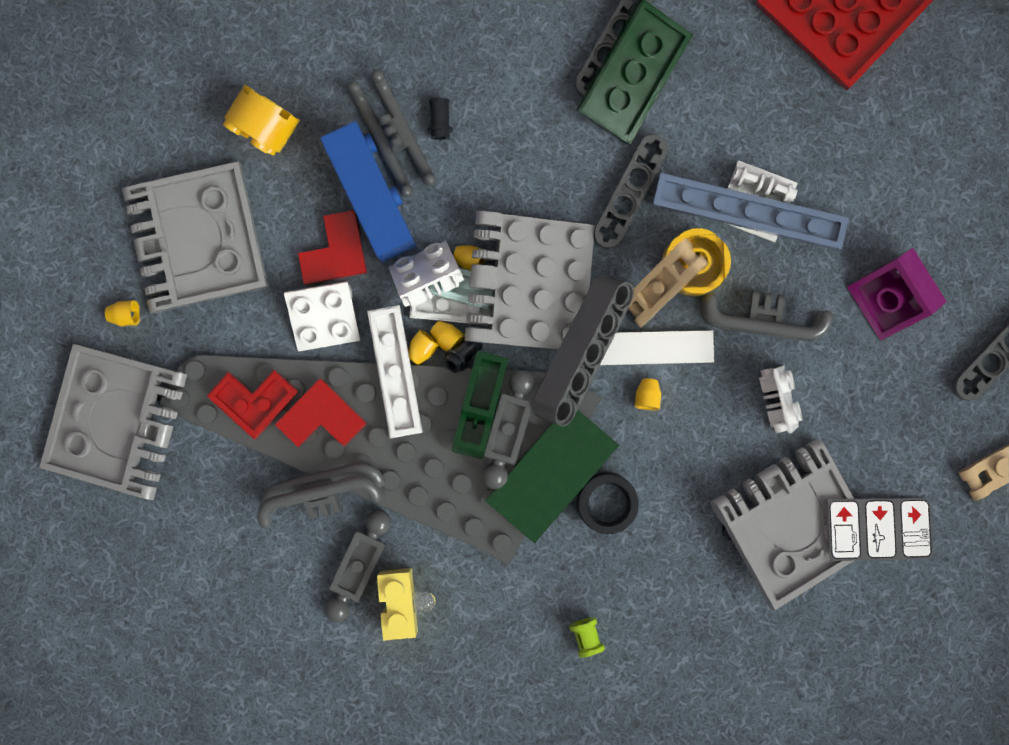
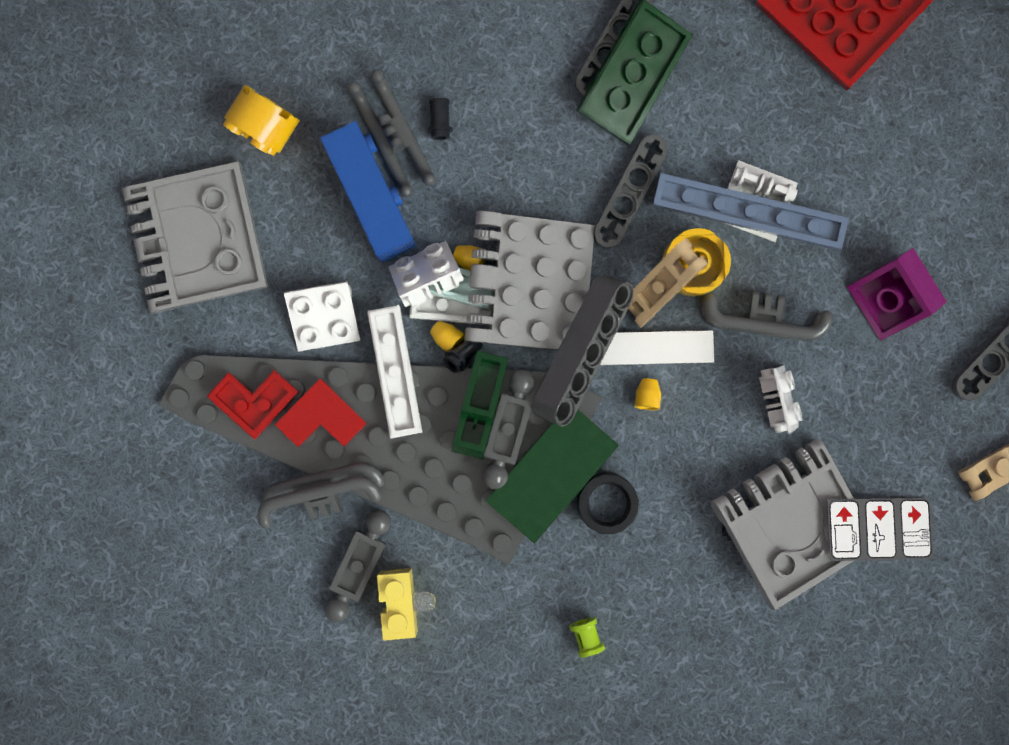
(107, 420): light grey hinge -> none
(120, 313): yellow hose -> none
(341, 258): red tile -> none
(421, 347): yellow hose -> none

